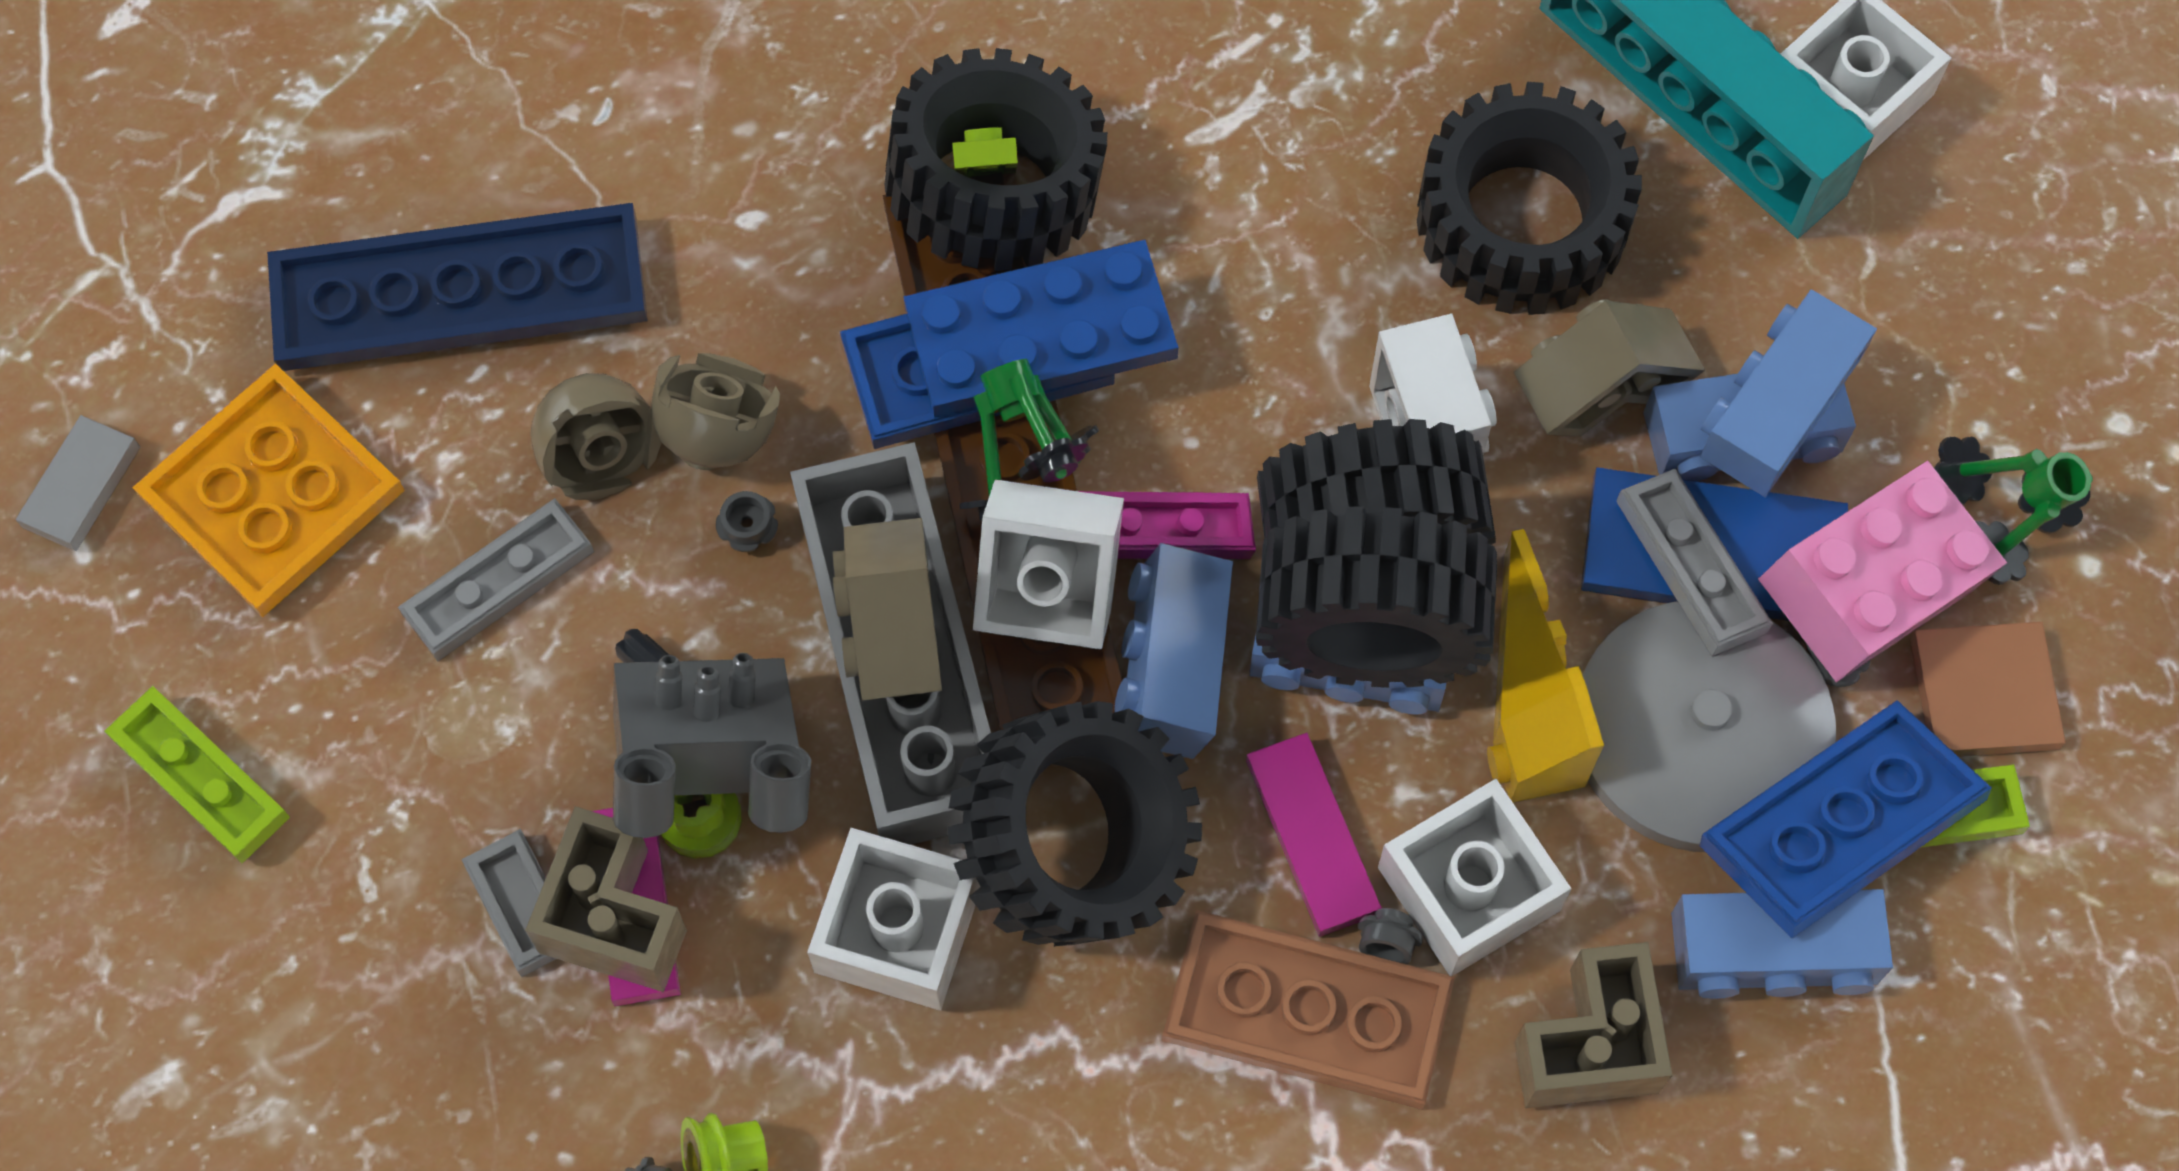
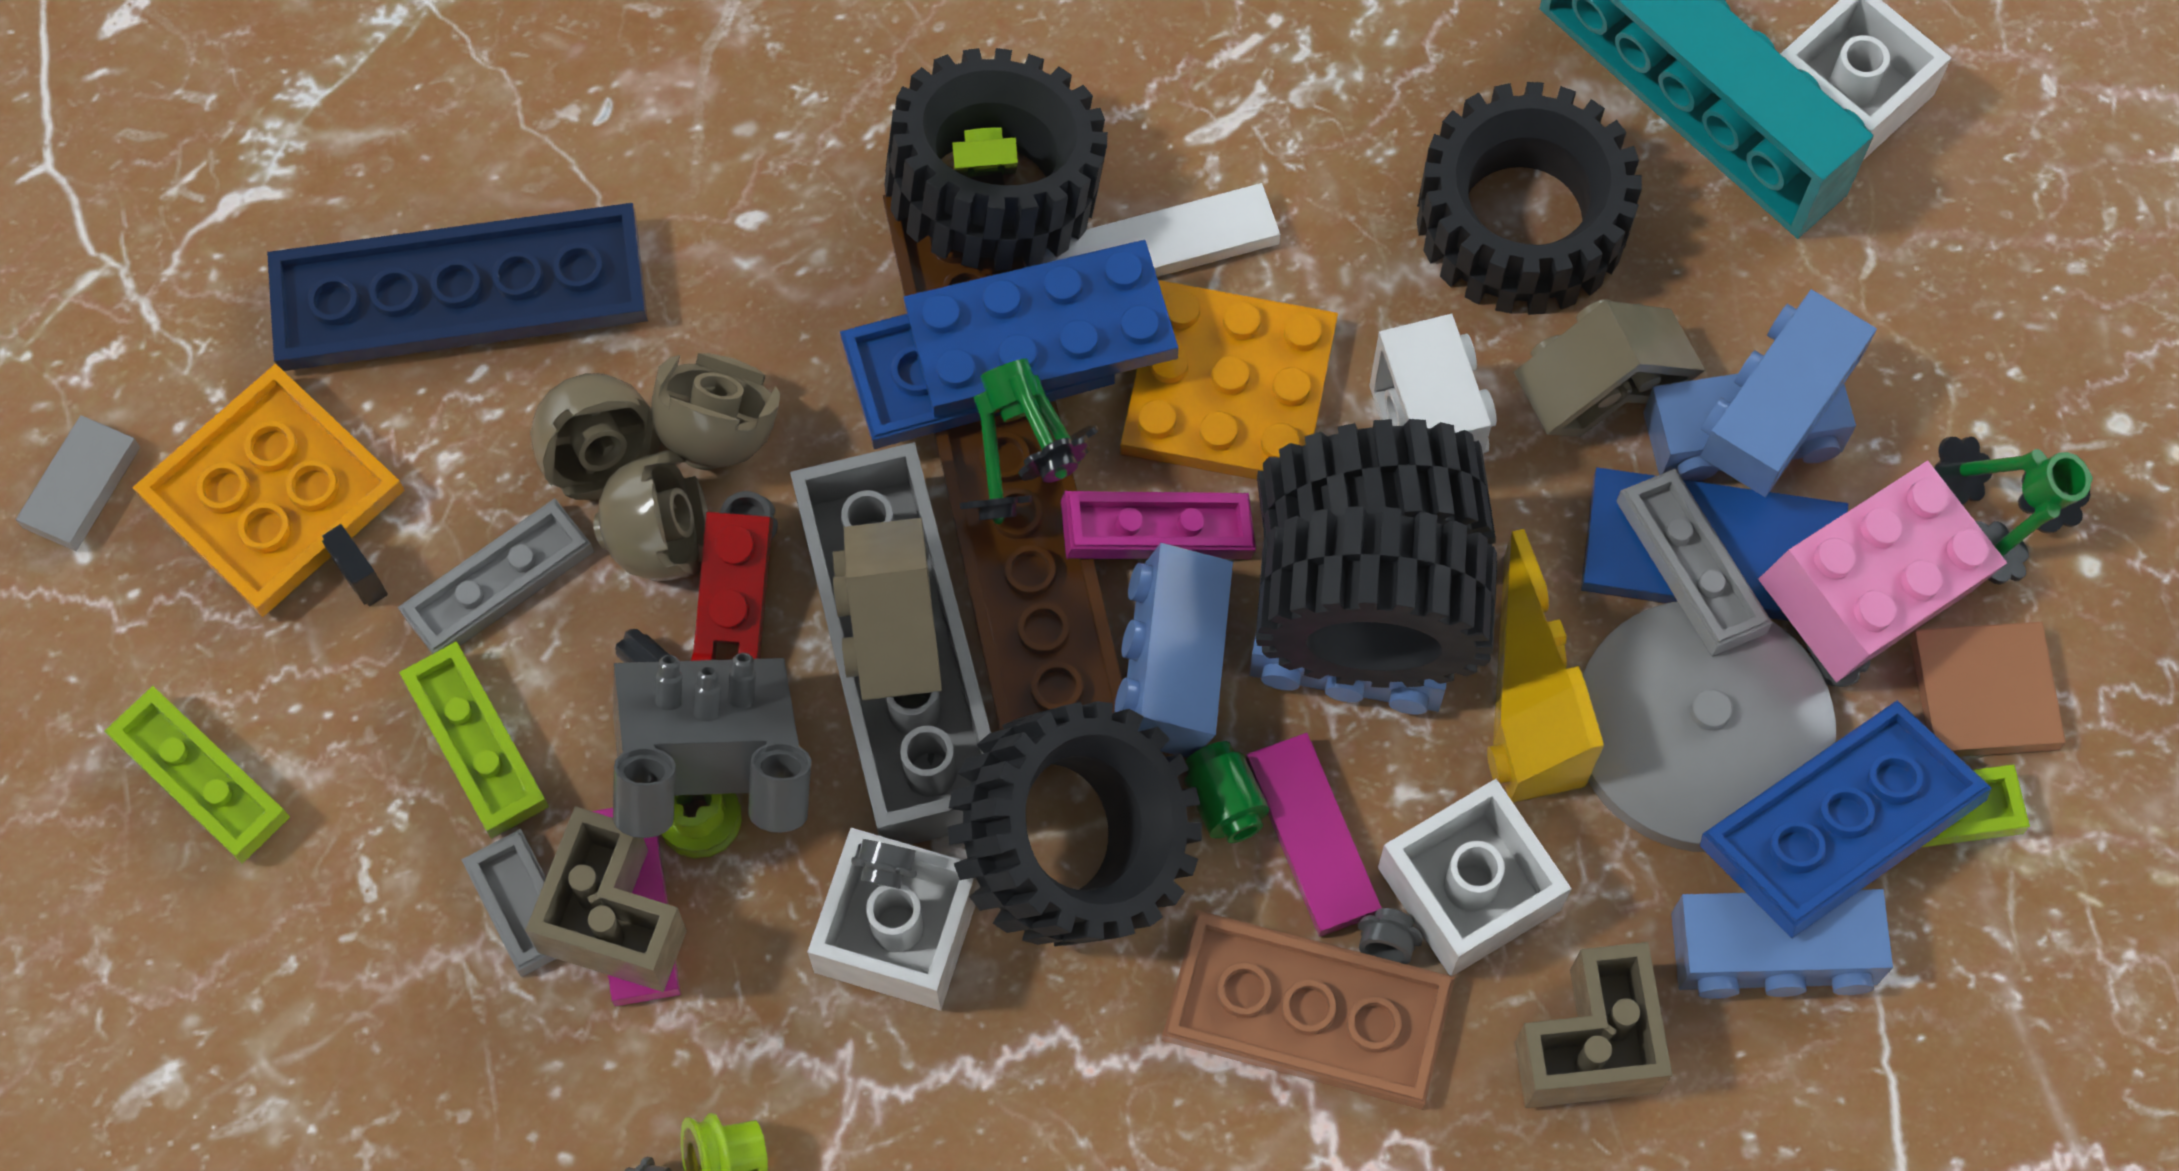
(354, 565): none -> black tile
(474, 740): none -> lime plate
(653, 518): none -> dark tan cylinder
(732, 584): none -> red plate
(885, 863): none -> dark grey plate
(1047, 564): white brick -> none
(1190, 232): none -> white tile
(1227, 792): none -> green brick
(1240, 386): none -> light orange plate

